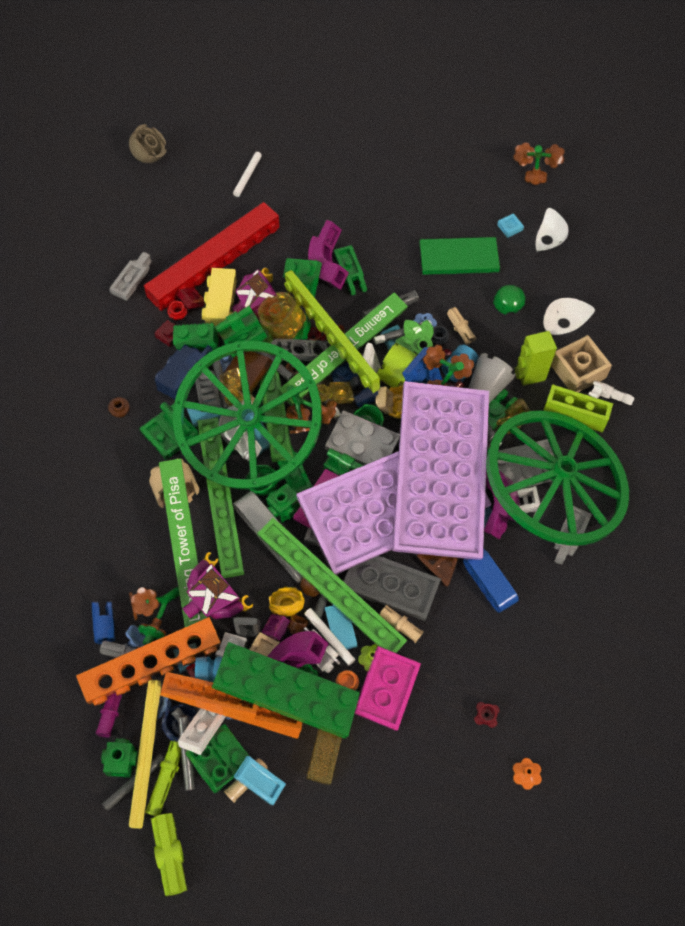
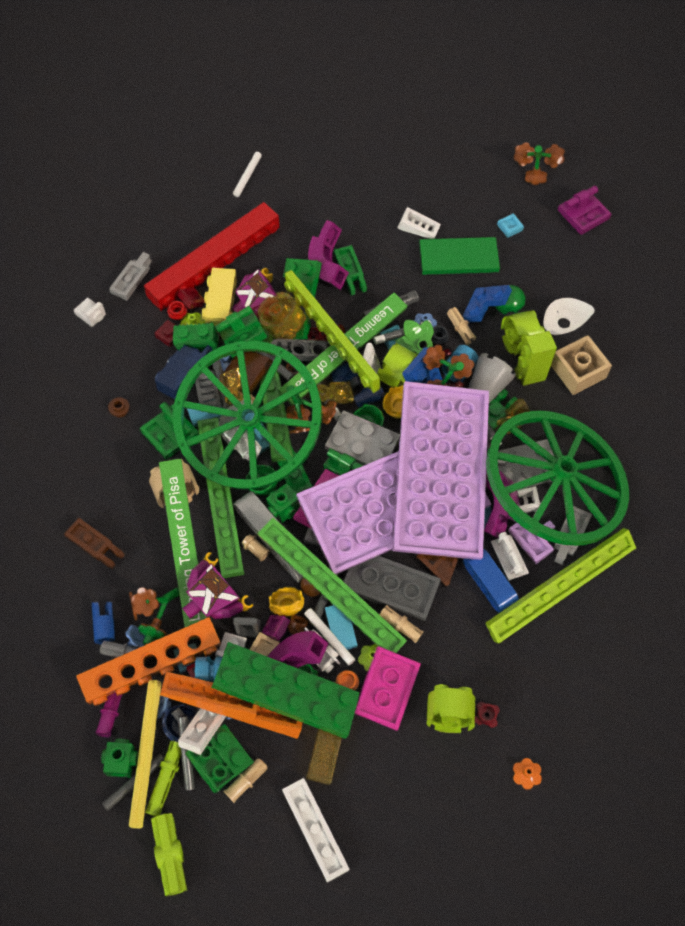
(90, 311): none -> white bracket
(92, 542): none -> reddish brown hinge
(147, 144): dark tan cylinder -> none
(192, 319): none -> lime plant
(255, 547): none -> tan pin
(259, 780): medium azure tile -> none
(315, 830): none -> white plate
(384, 400): tan plate -> none
(407, 224): none -> white slope
(451, 709): none -> lime brick
(483, 298): none -> blue plate
(509, 556): none -> white hinge
(517, 328): none -> lime brick
(533, 545): none -> lavender hinge
(553, 226): white piece -> none
(560, 585): none -> lime plate
(578, 406): lime brick -> none
(584, 210): none -> magenta plate
(608, 391): white piece -> none

